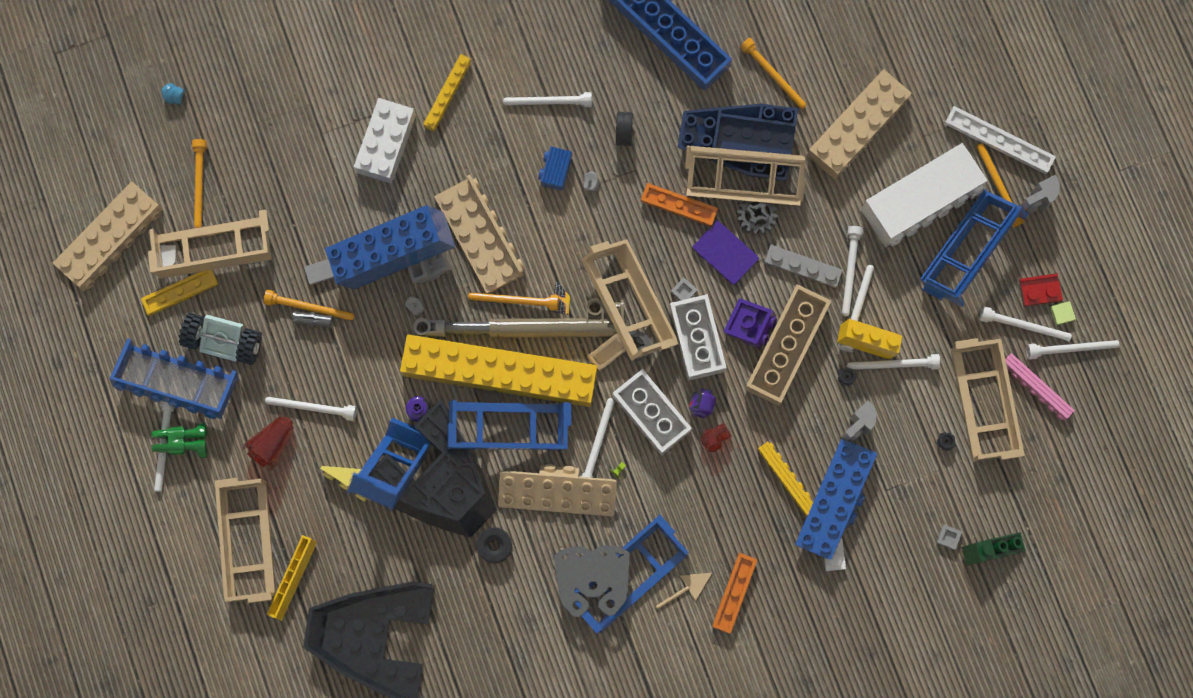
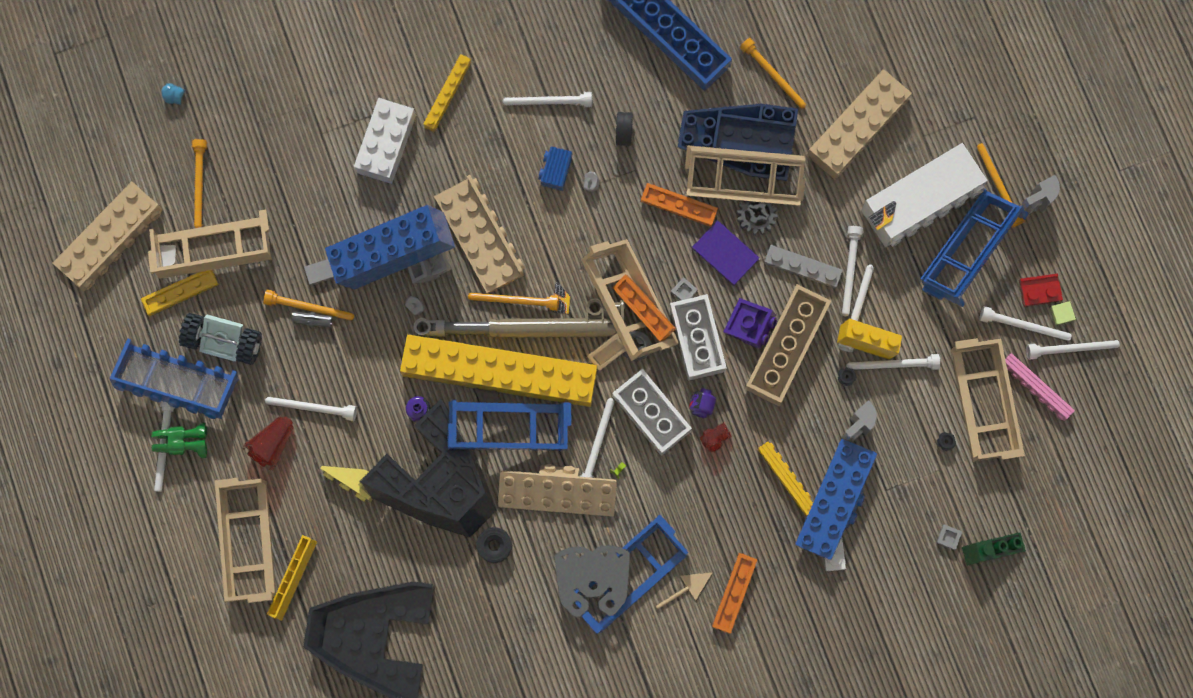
(379, 491): blue piece -> none
(644, 308): none -> orange plate
(883, 215): none -> sticker
(1000, 140): white plate -> none

